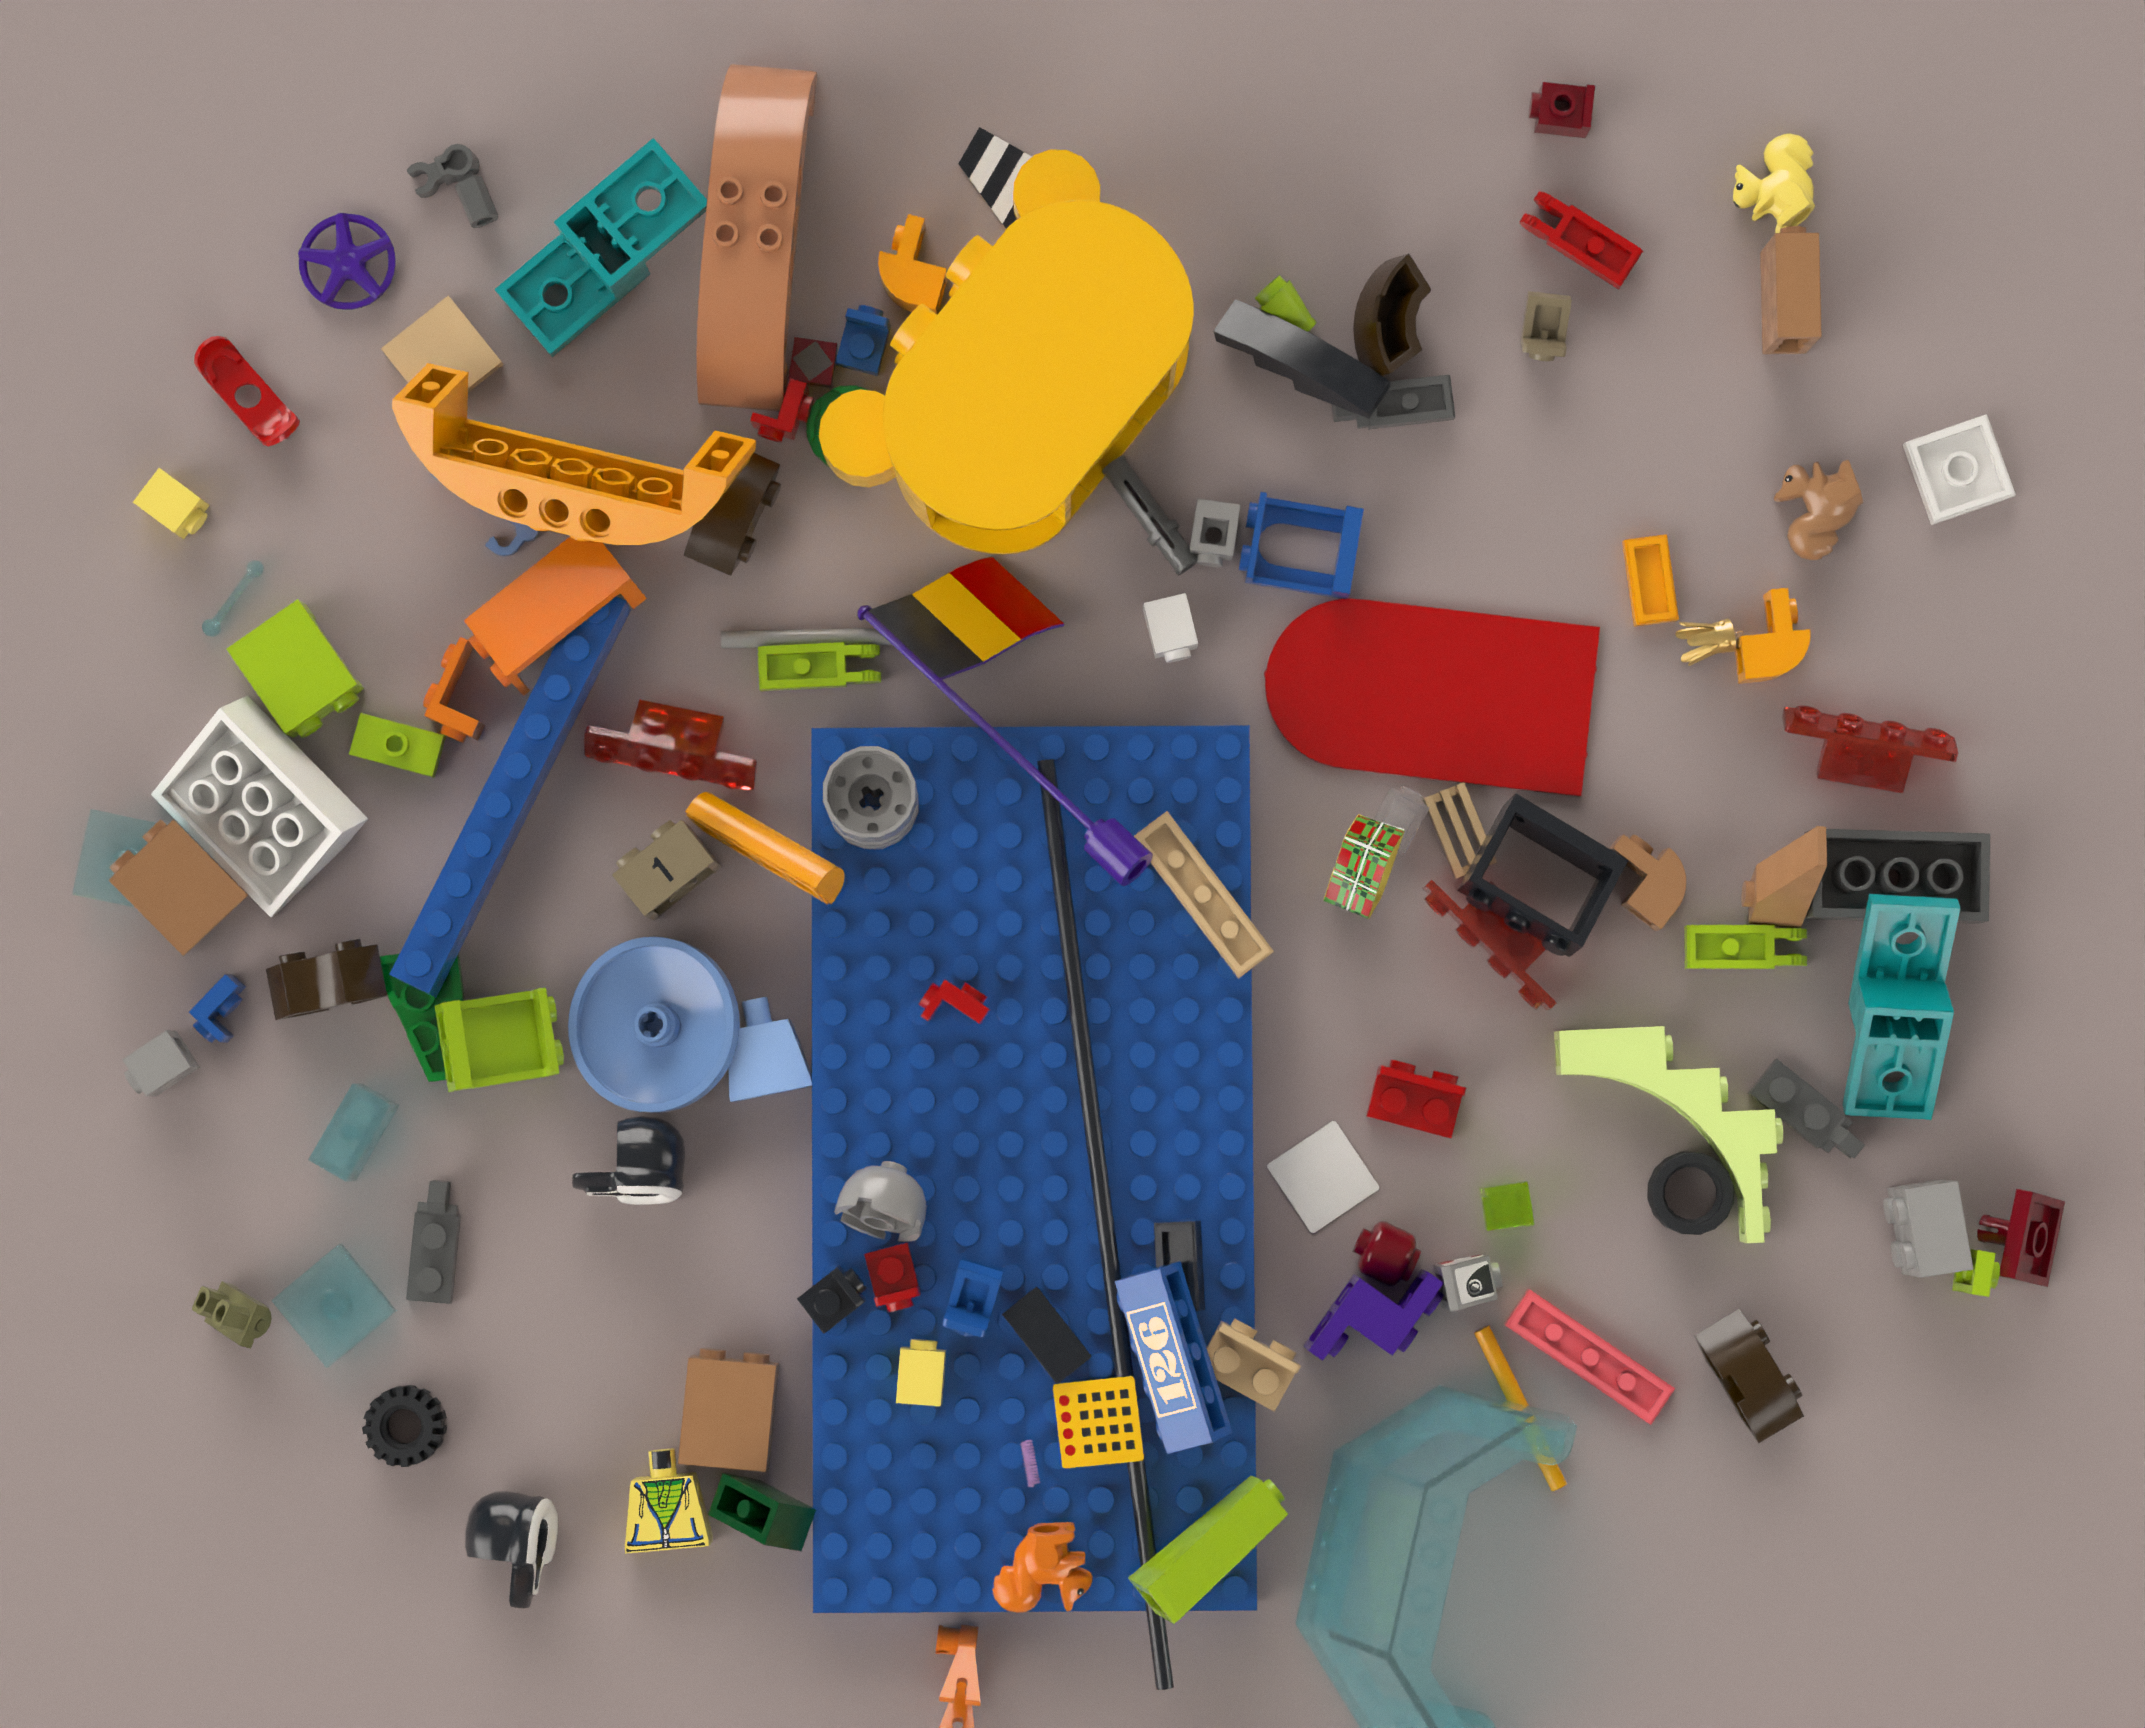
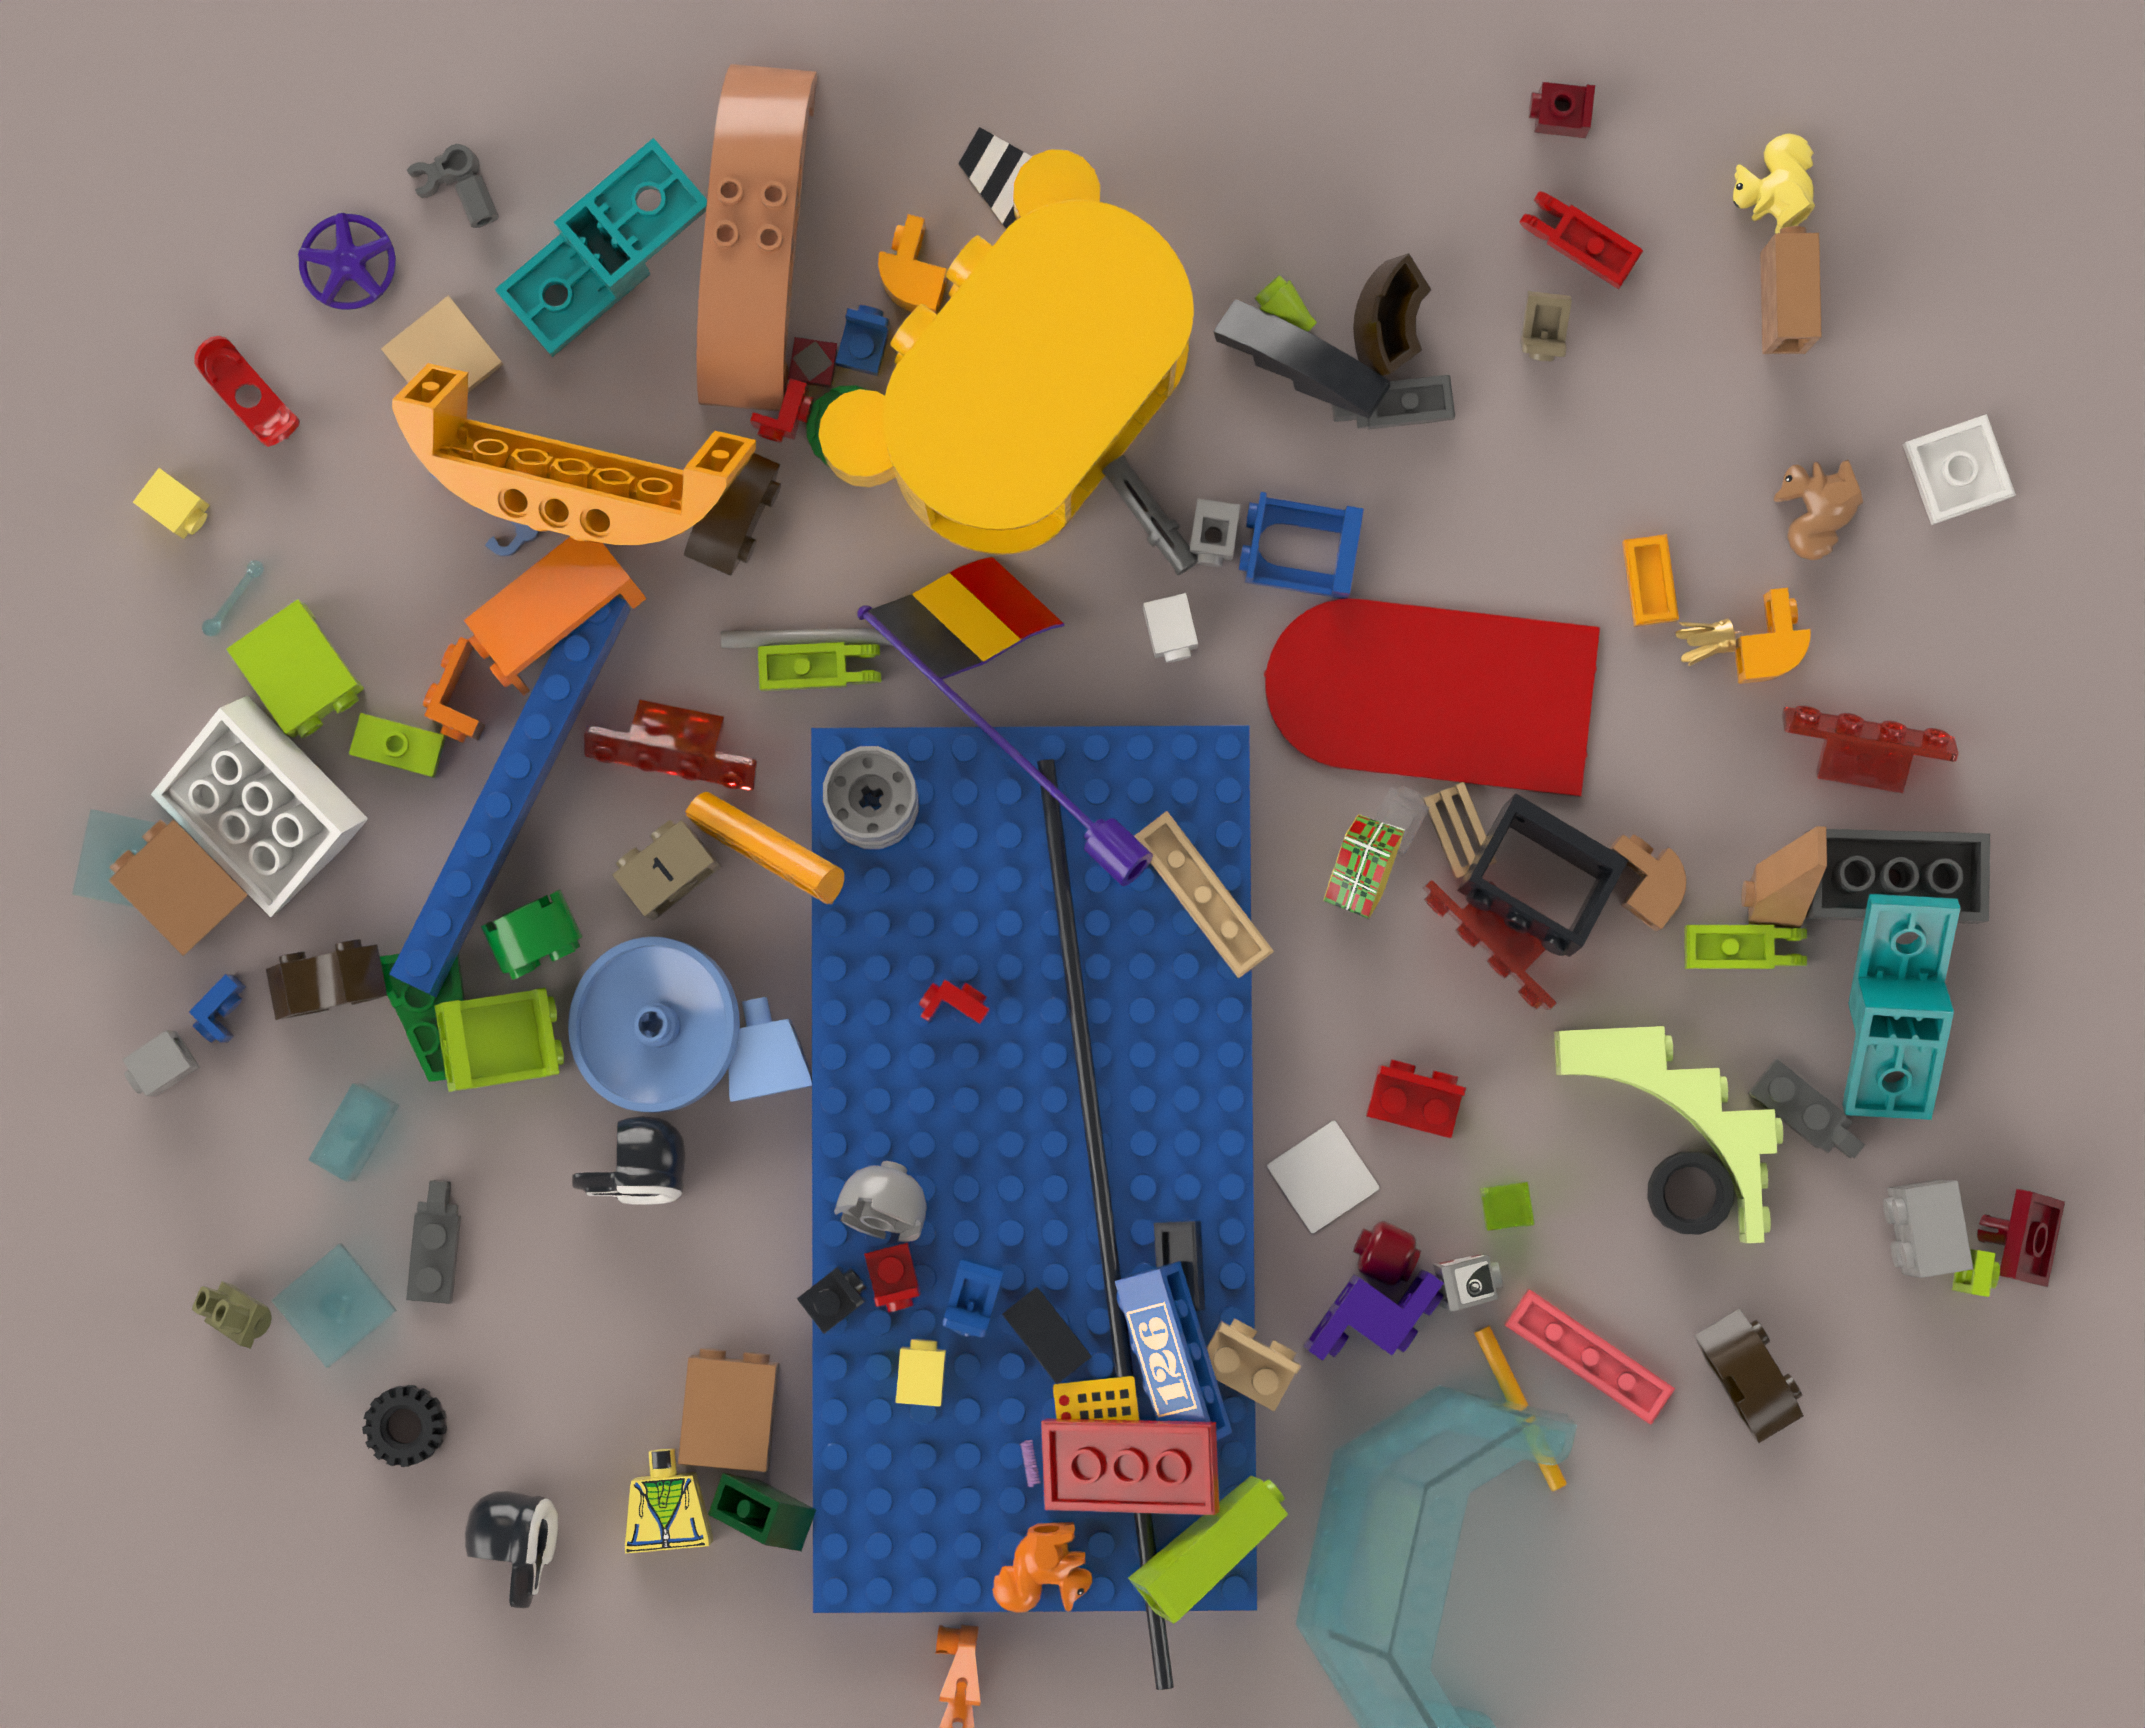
(532, 933): none -> green brick
(1130, 1466): none -> tile

